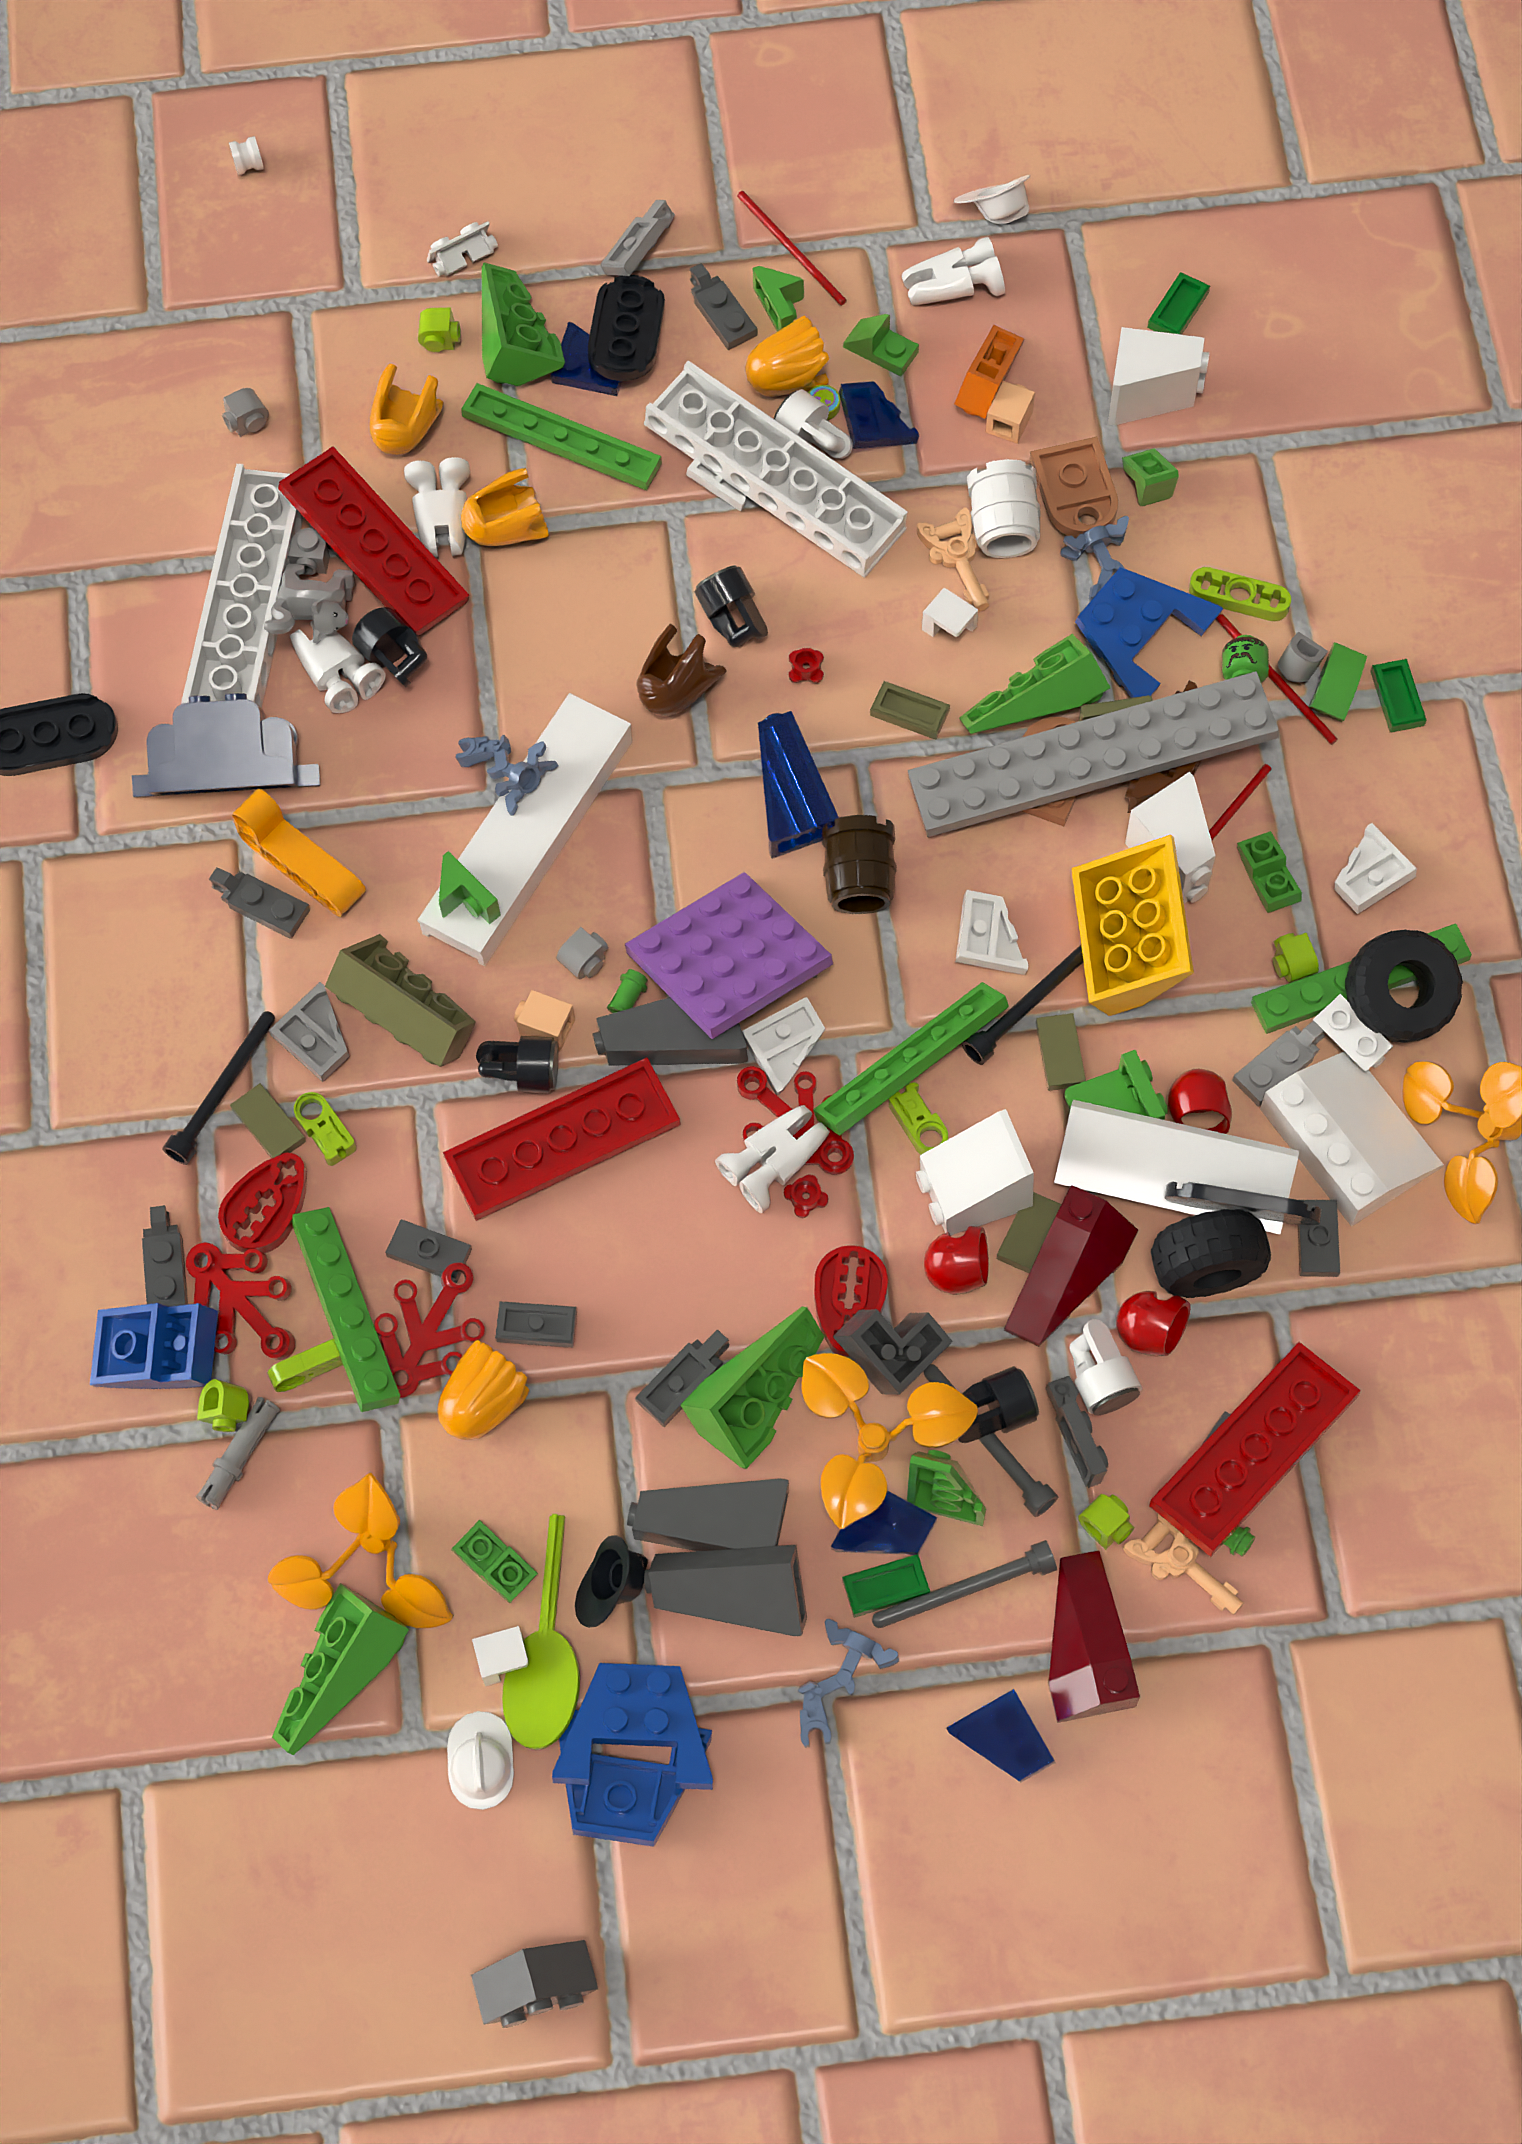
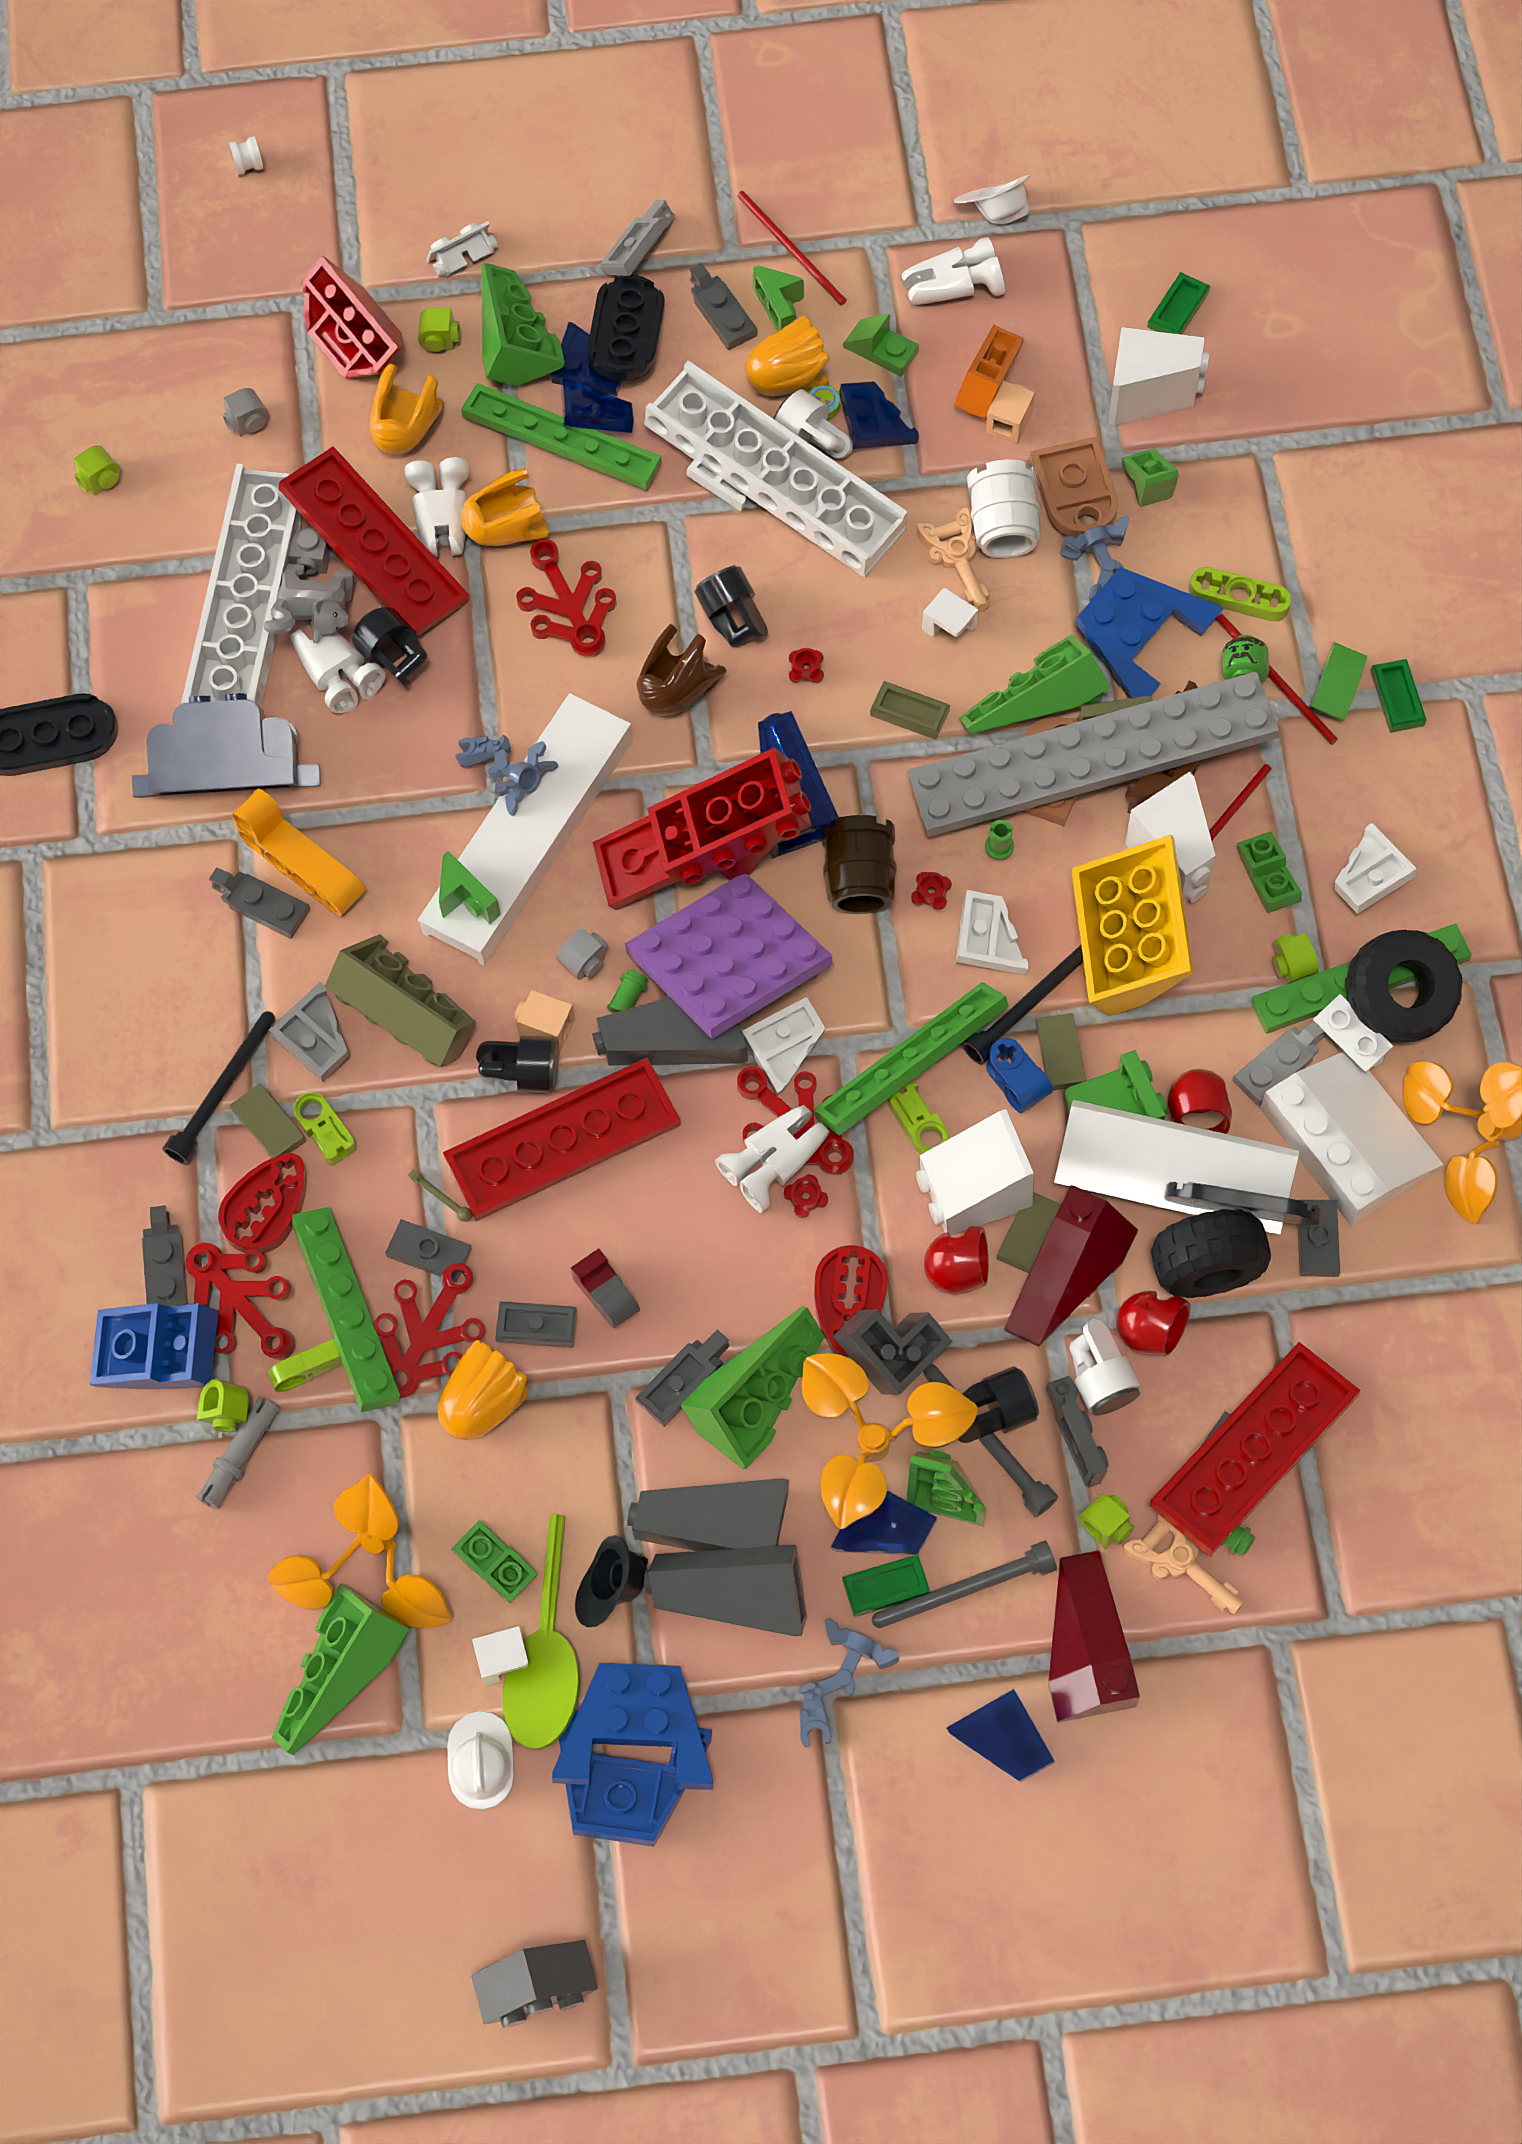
(96, 470): none -> lime plate
(347, 322): none -> red wedge
(463, 1213): none -> olive hinge
(567, 604): none -> red plant
(594, 409): none -> clear blue wing
(604, 1288): none -> leg
(708, 828): none -> red wedge
(934, 880): none -> red plate
(999, 843): none -> bright green pin
(1021, 1079): none -> blue piece
(1297, 666): light grey plate -> none

